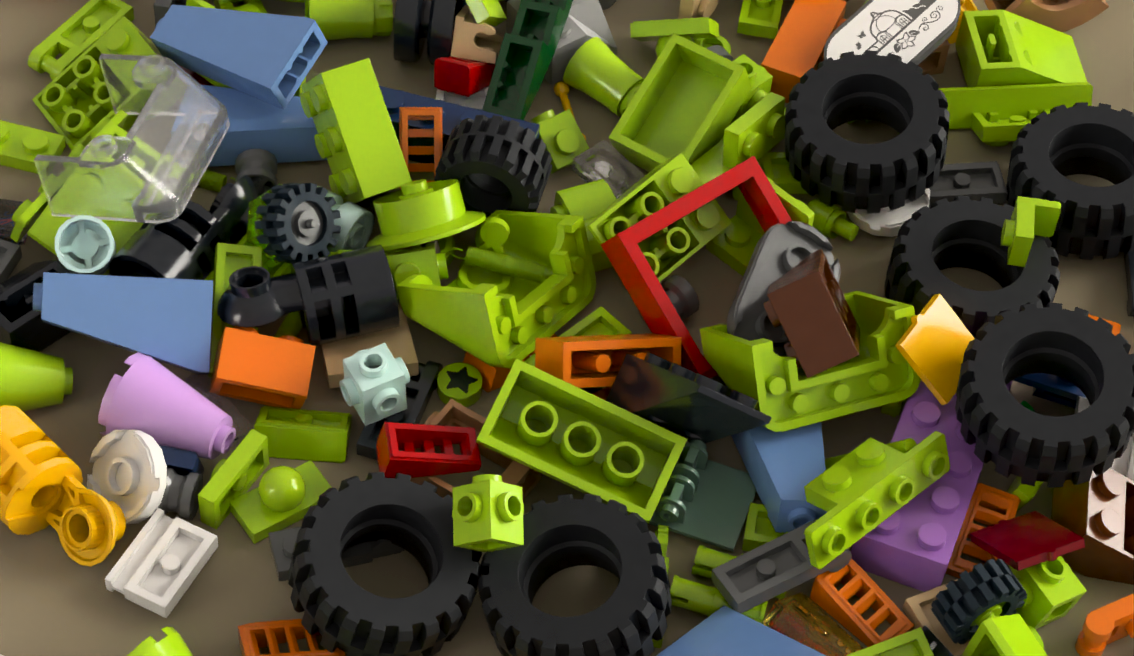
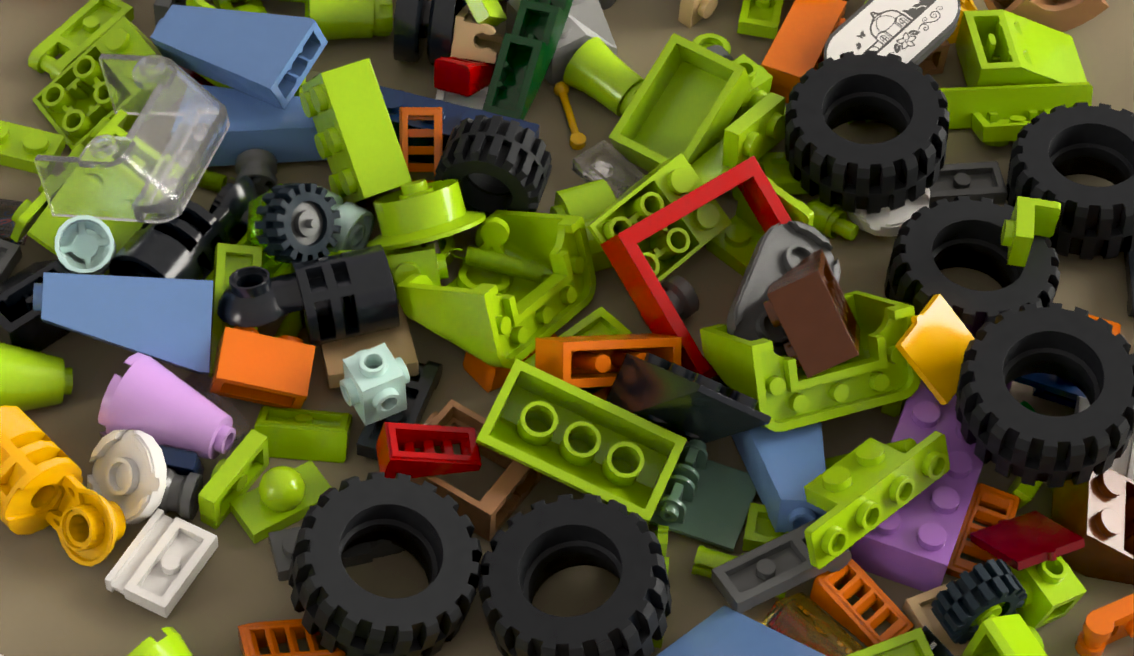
(459, 382): lime tile -> none
(488, 514): lime brick -> none
(561, 137): lime bracket -> none
(663, 29): lime tile -> none
(706, 599): lime pin -> none

